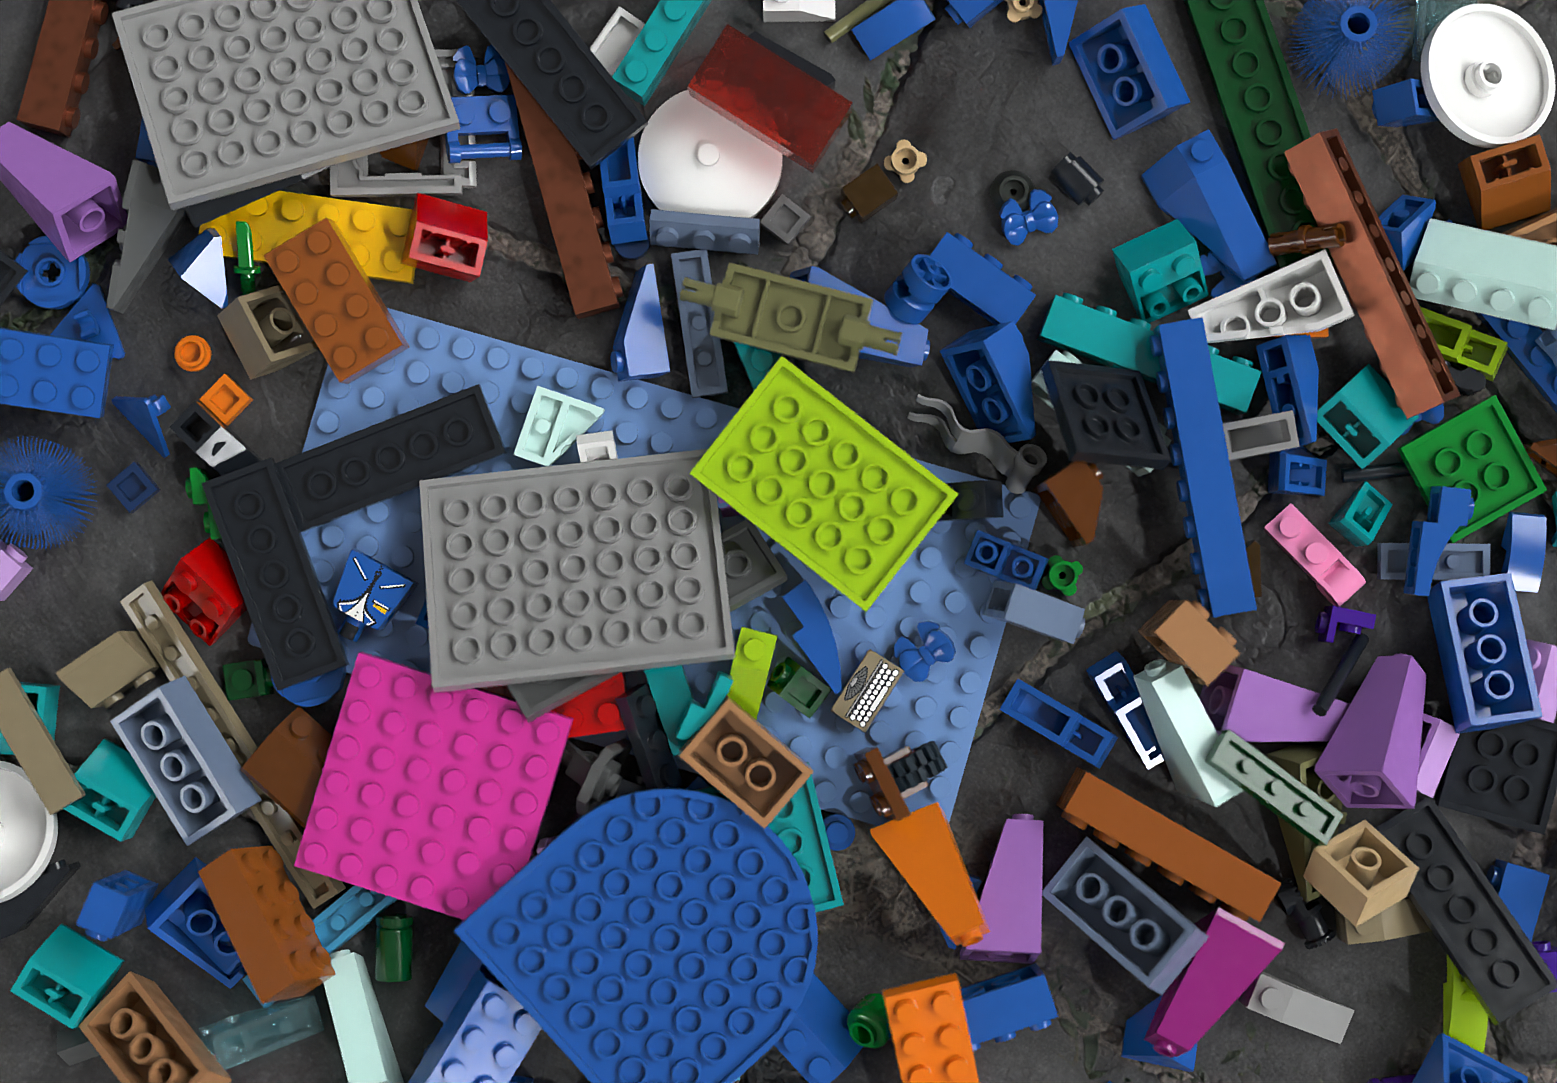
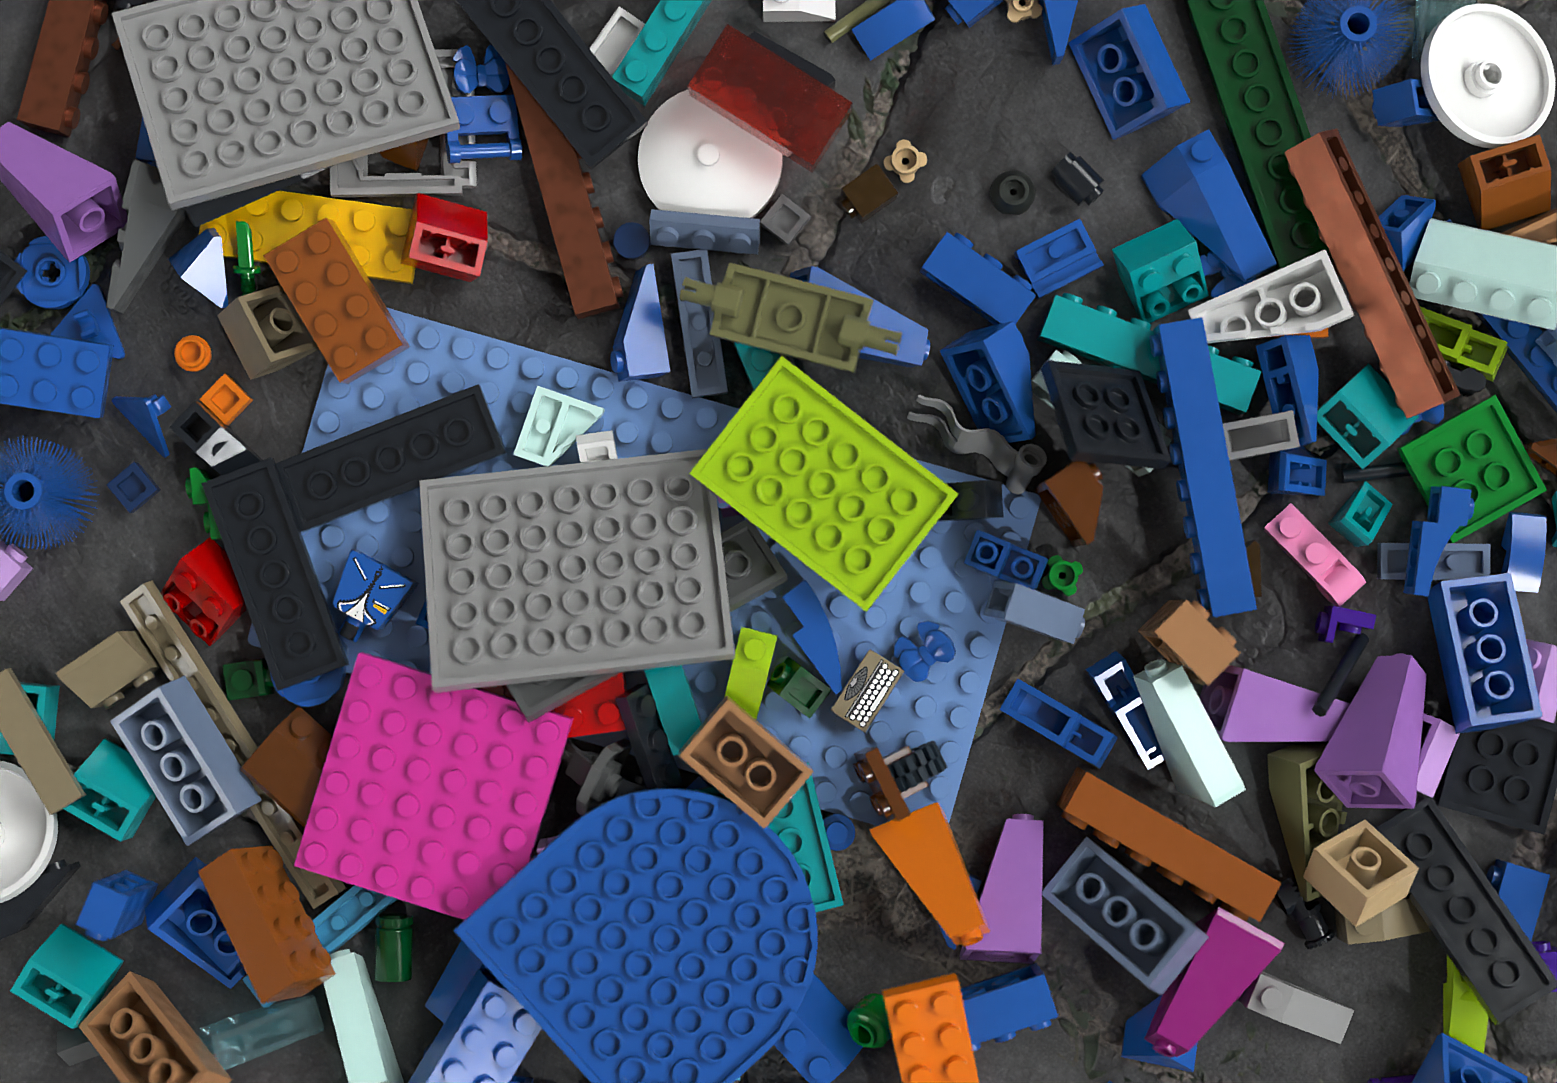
(623, 195): blue slope -> none
(698, 714): teal slope -> none
(918, 289): blue wheel -> none
(1040, 217): blue piece -> none
(1058, 258): none -> blue plate
(1274, 787): plate -> none
(1307, 239): reddish brown pin -> none

